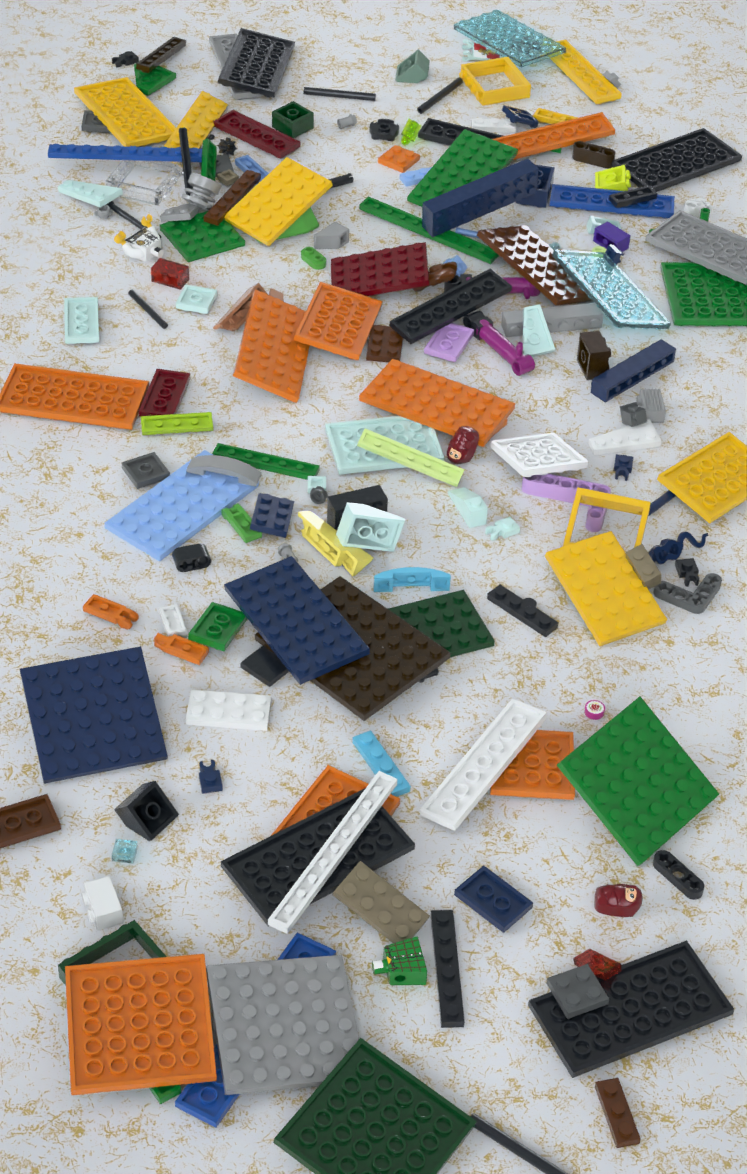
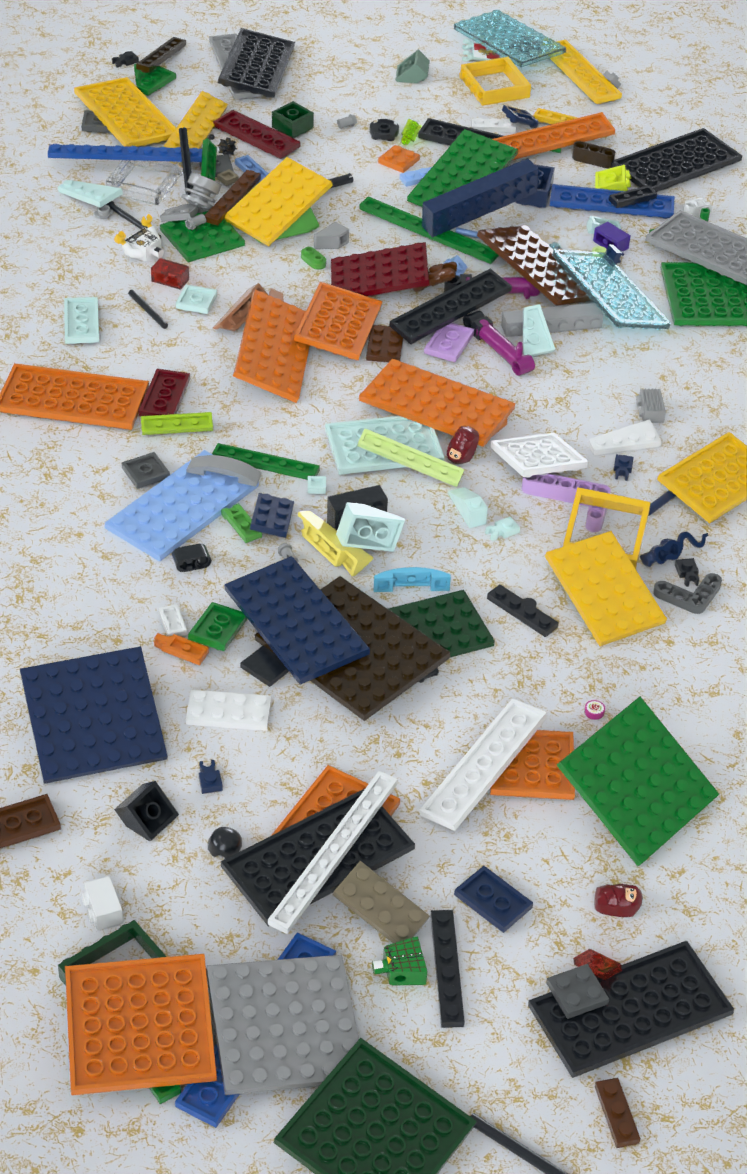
(110, 611): orange hinge -> none
(124, 851): clear light blue plate -> none
(191, 223): none -> light grey pin
(224, 842): none -> black hair
(314, 495): dark grey plate -> none
(339, 93): black piece -> none
(379, 760): medium azure plate -> none
(441, 94): black piece -> none
(593, 354): dark brown brick -> none
(632, 370): dark blue brick -> none
(633, 414): dark grey brick -> none
(644, 566): dark tan brick -> none
(676, 866): black beam -> none

